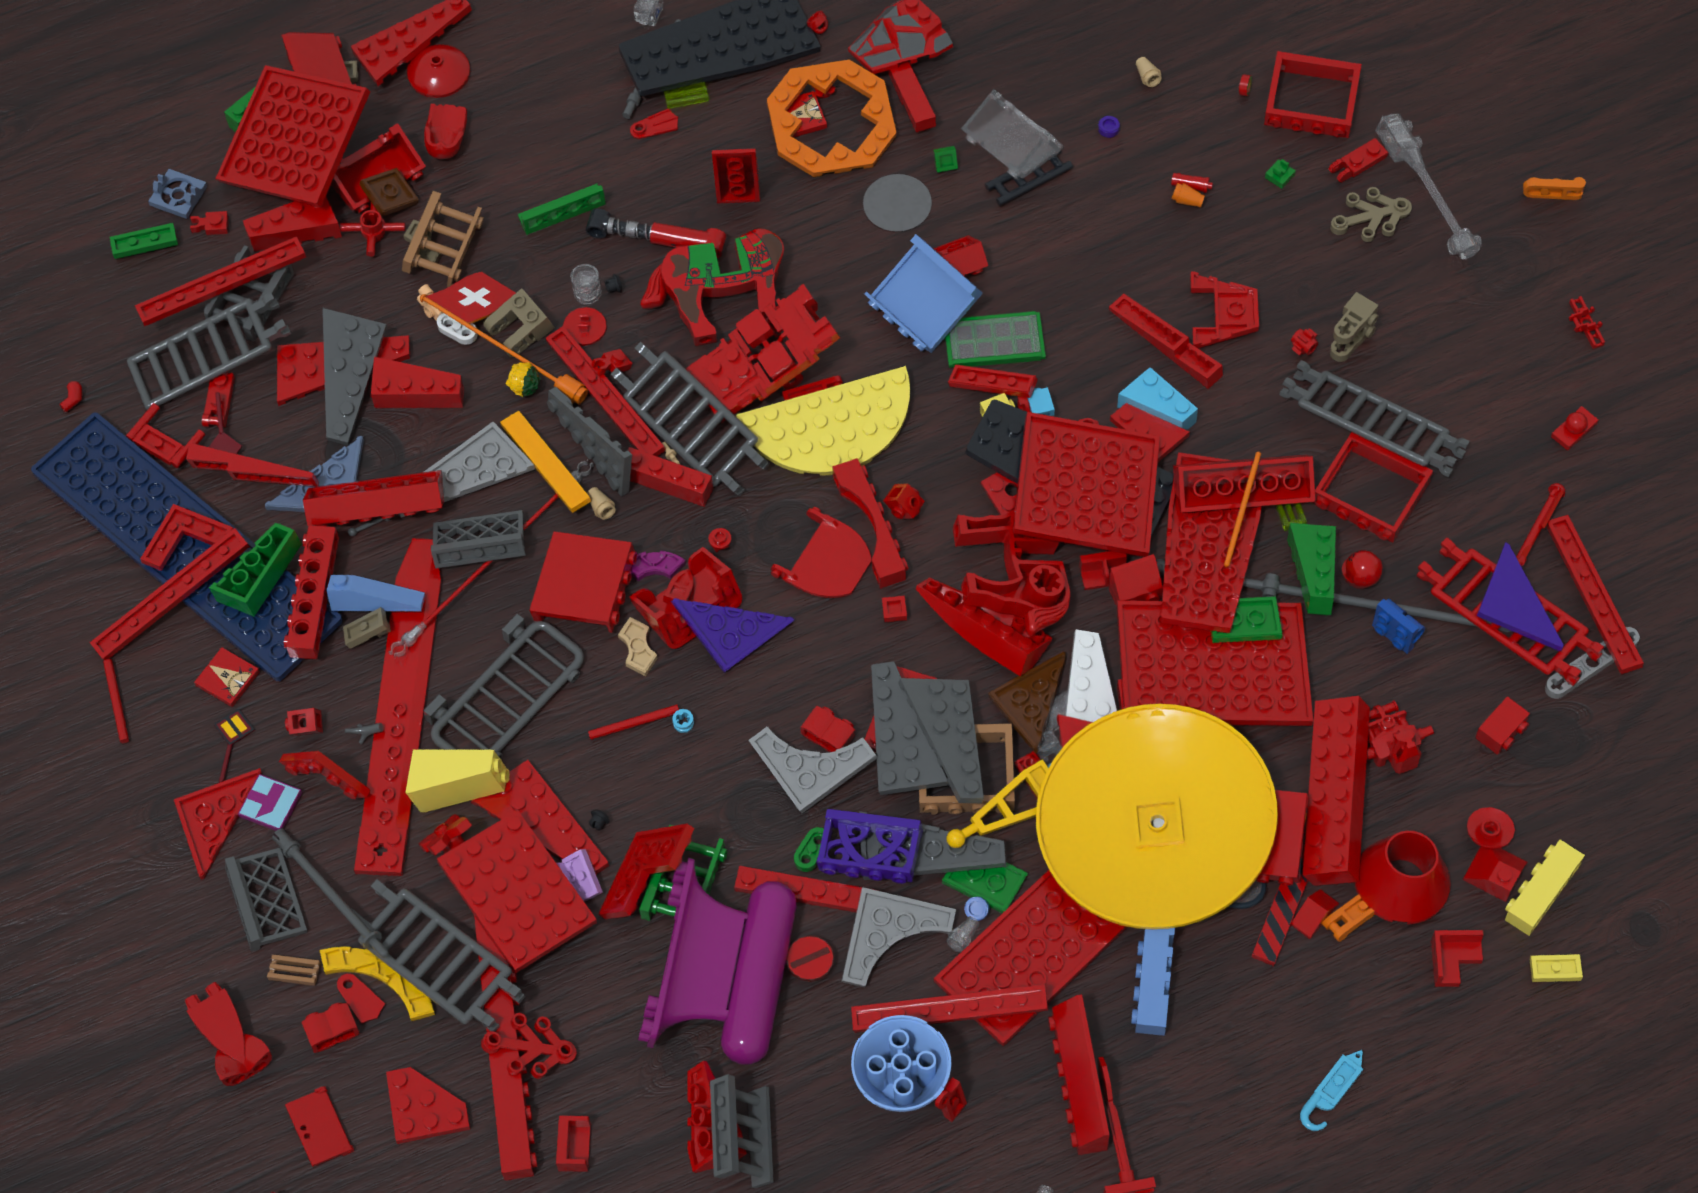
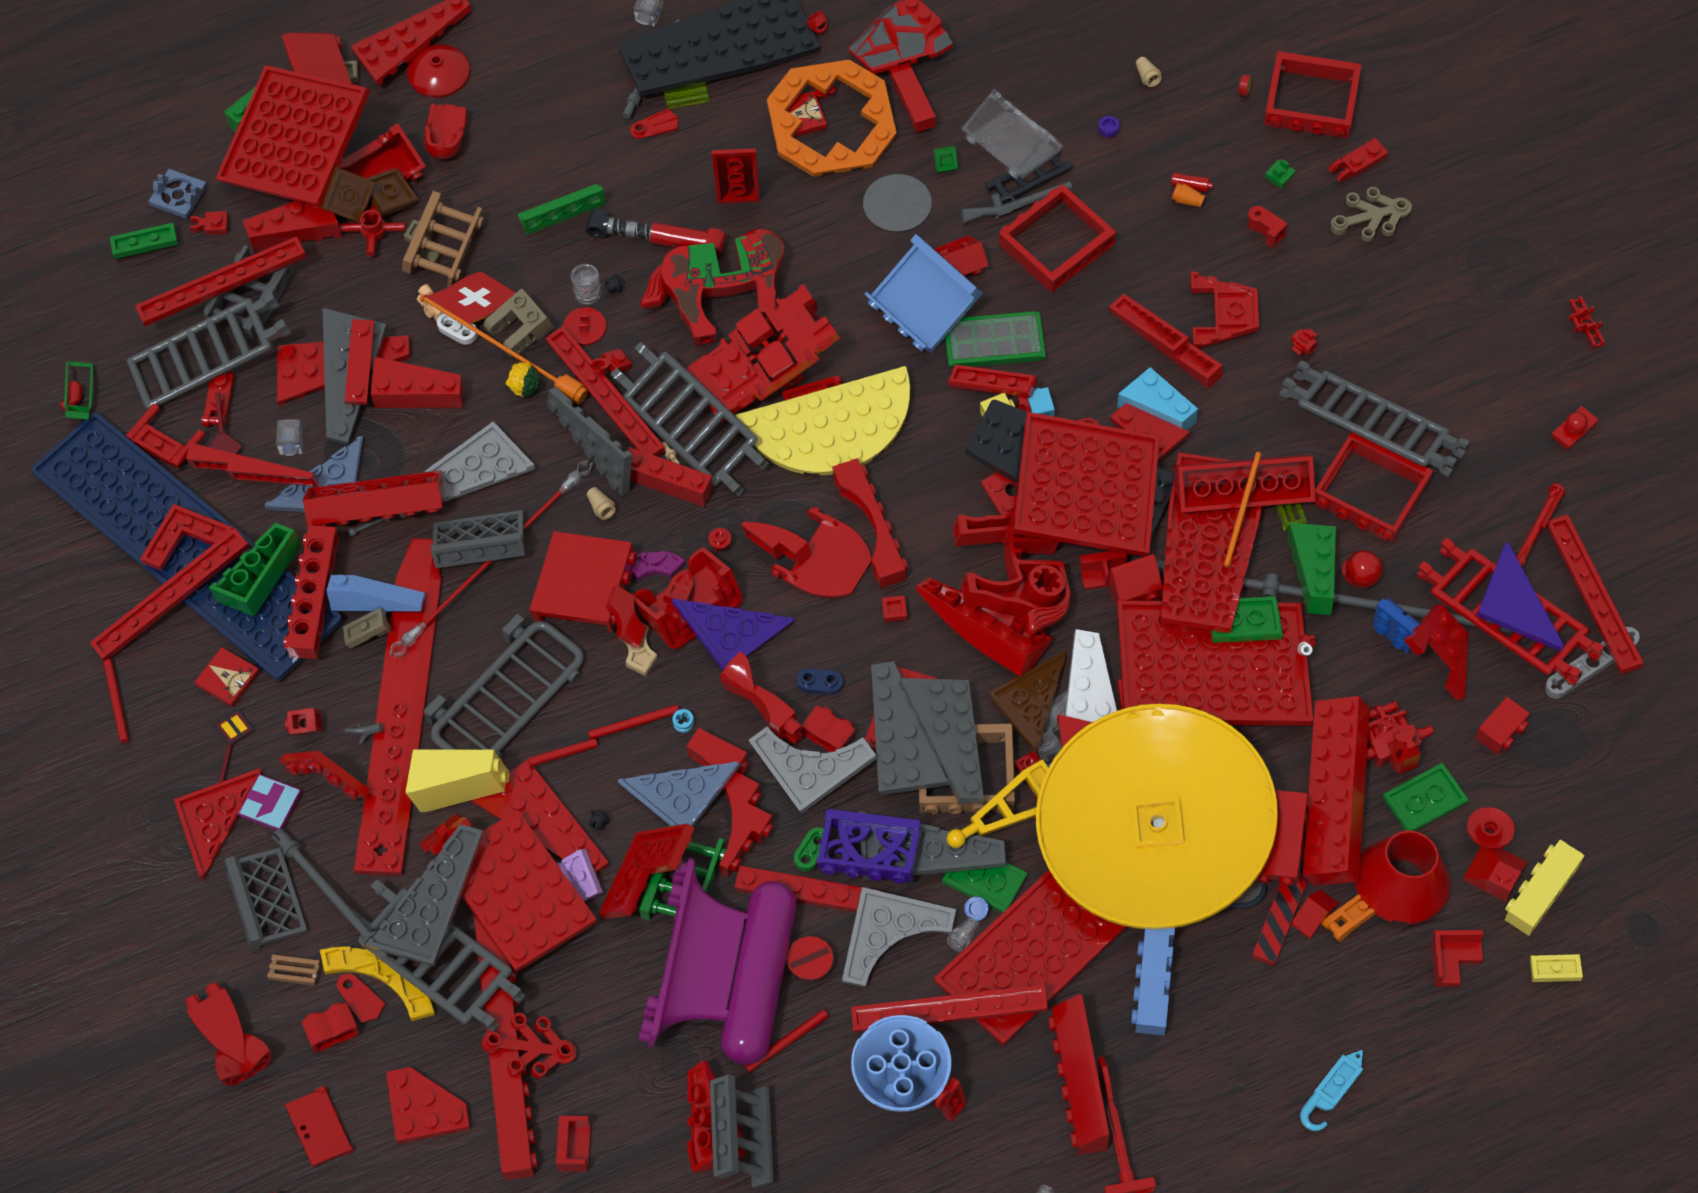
(74, 411): none -> green piece
(289, 437): none -> clear brick
(347, 194): none -> reddish brown tile
(359, 362): none -> red plate
(427, 909): none -> dark grey wing
(545, 461): light orange tile -> none
(562, 752): none -> red bar
(622, 607): none -> red tile
(681, 794): none -> sand blue tile
(742, 793): none -> red arch
(777, 541): none -> red slope
(778, 715): none -> red hips
(790, 1038): none -> red bar
(819, 683): none -> dark blue plate
(904, 501): red brick -> none
(1000, 209): none -> dark grey piece
(1074, 264): none -> red window
(1267, 224): none -> red leg
(1305, 644): none -> arm
(1355, 326): dark tan brick -> none
(1402, 146): clear bar -> none
(1425, 798): none -> green tile
(1448, 641): none -> red wing
(1554, 188): orange plate -> none

